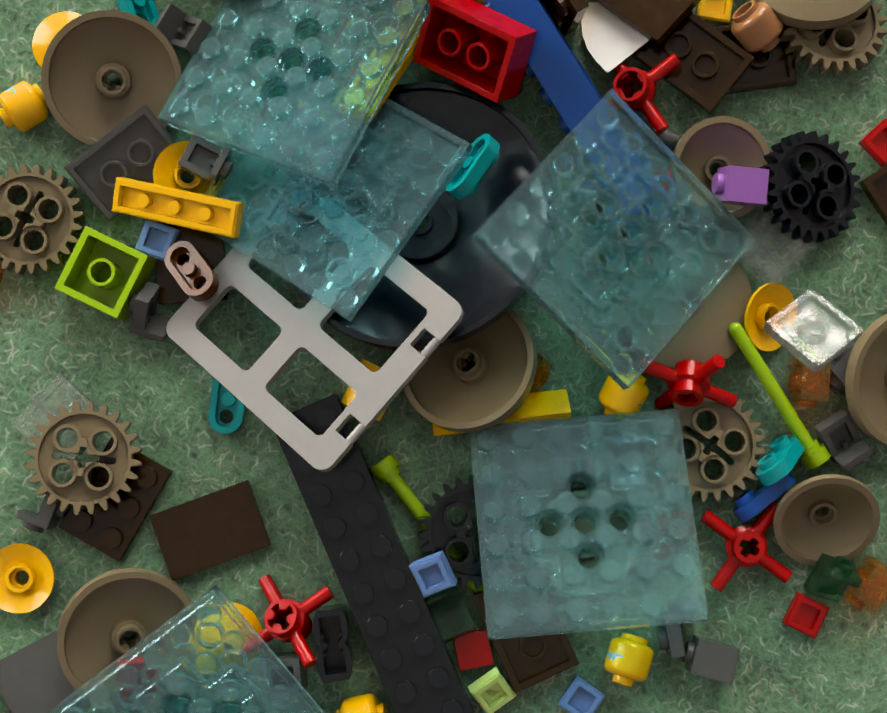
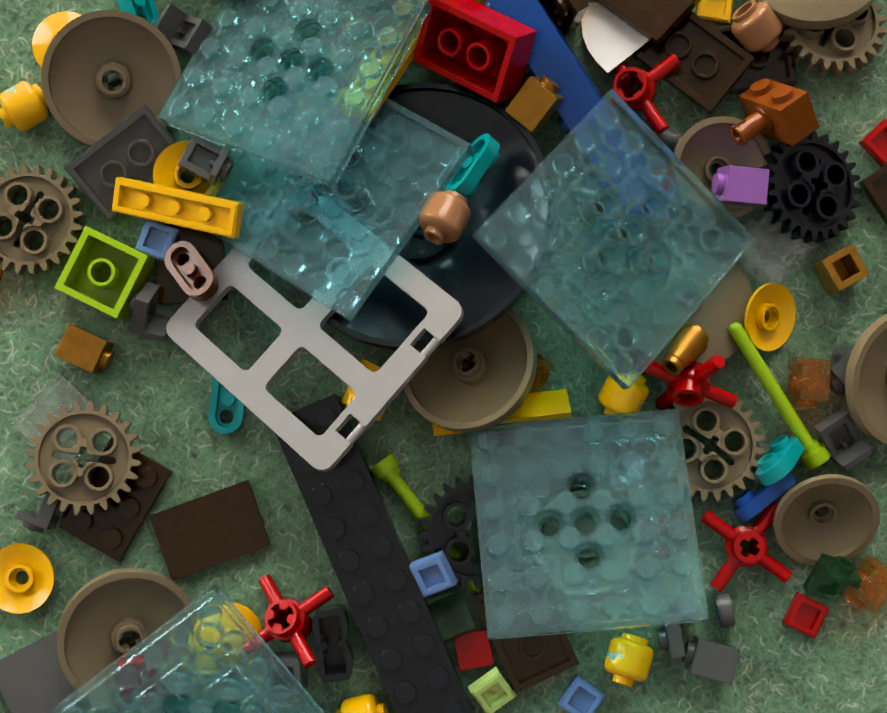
(85, 350): none -> pearl gold brick
(445, 217): none -> medium nougat head
(535, 102): none -> pearl gold brick
(685, 348): none -> pearl gold cone
(724, 610): none -> dark grey tile
(775, 112): none -> dark orange brick
(813, 330): clear plate -> none
(840, 270): none -> pearl gold brick

